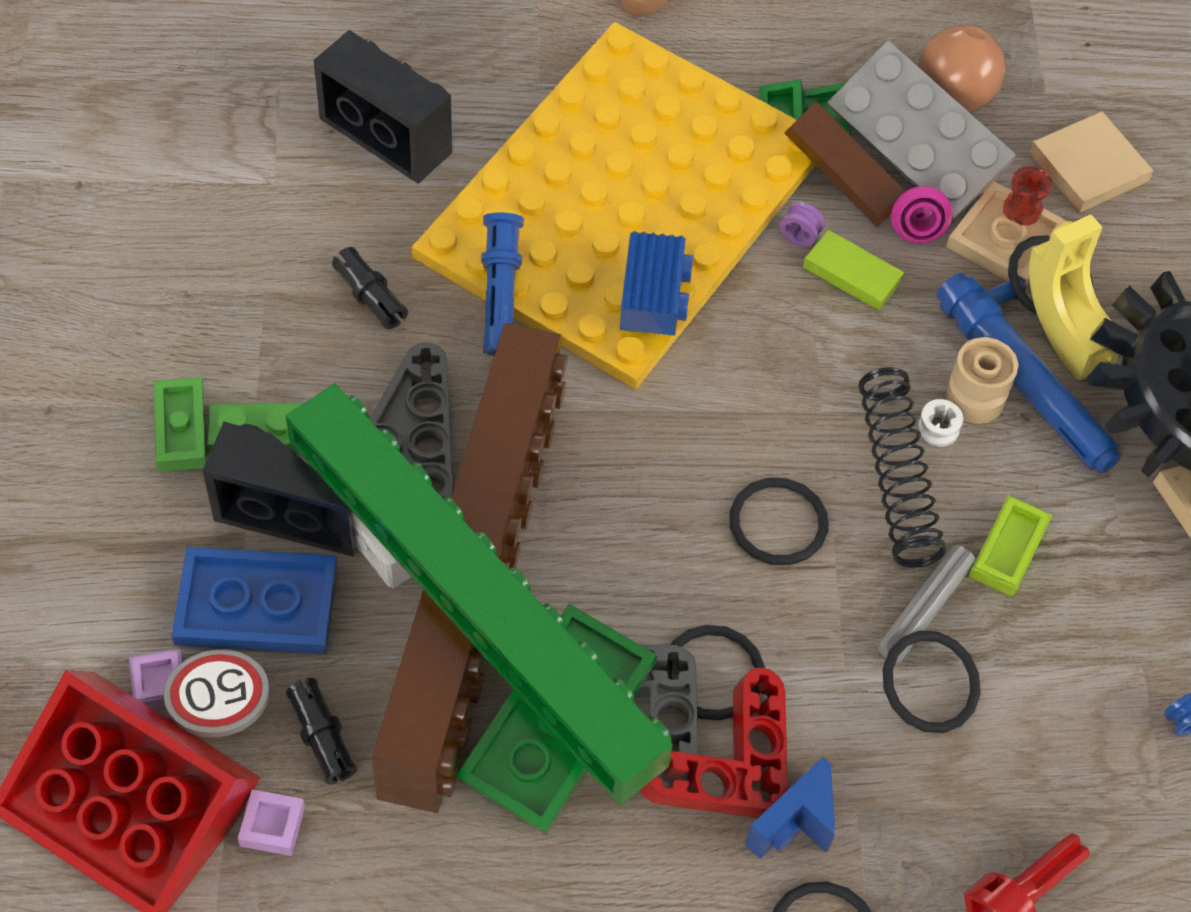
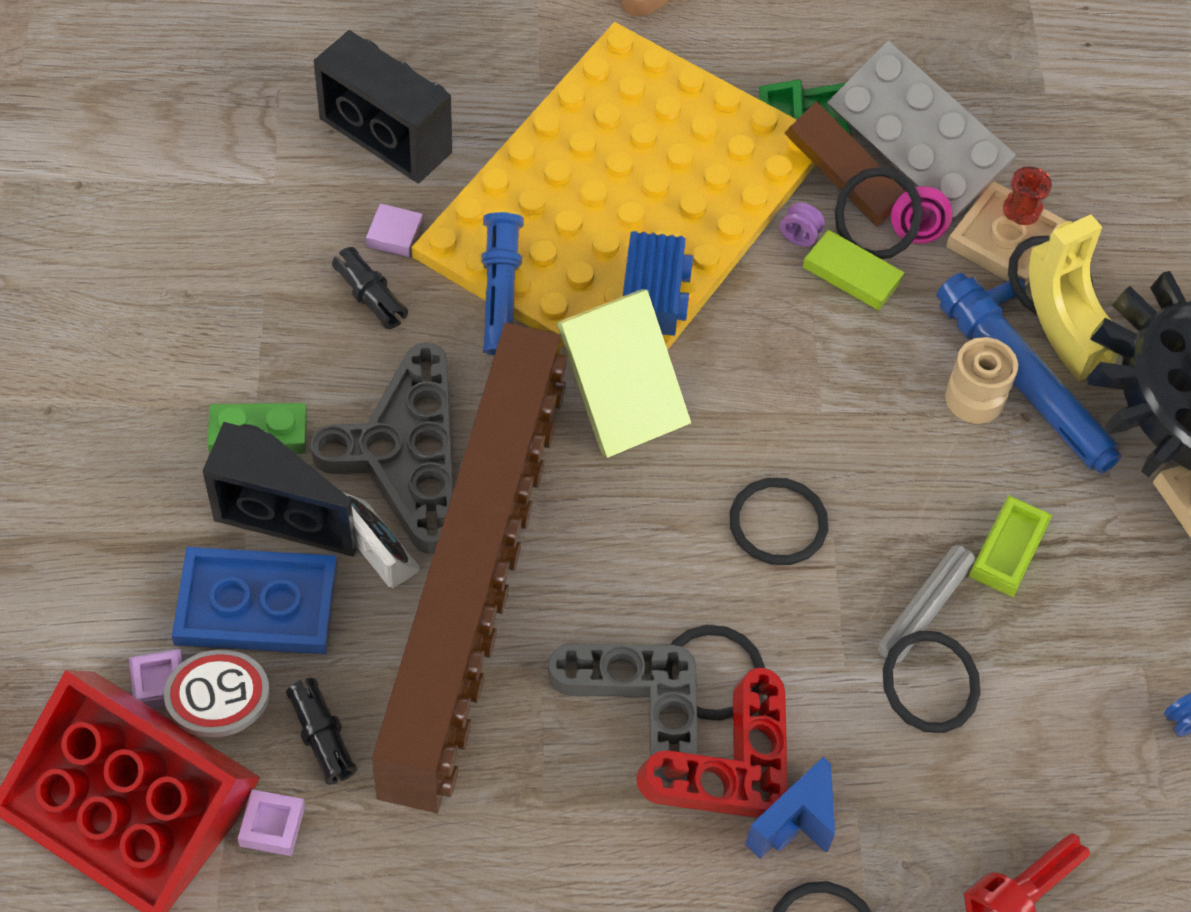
(180, 424): bright green plate -> none
(394, 230): none -> lavender tile
(481, 595): green brick -> none
(521, 759): green plate -> none
(624, 372): none -> yellowish green tile
(883, 397): black piece -> none
(912, 192): none -> black piece
(946, 411): white bush -> none
(965, 64): nougat piece -> none
(1091, 161): tan tile -> none

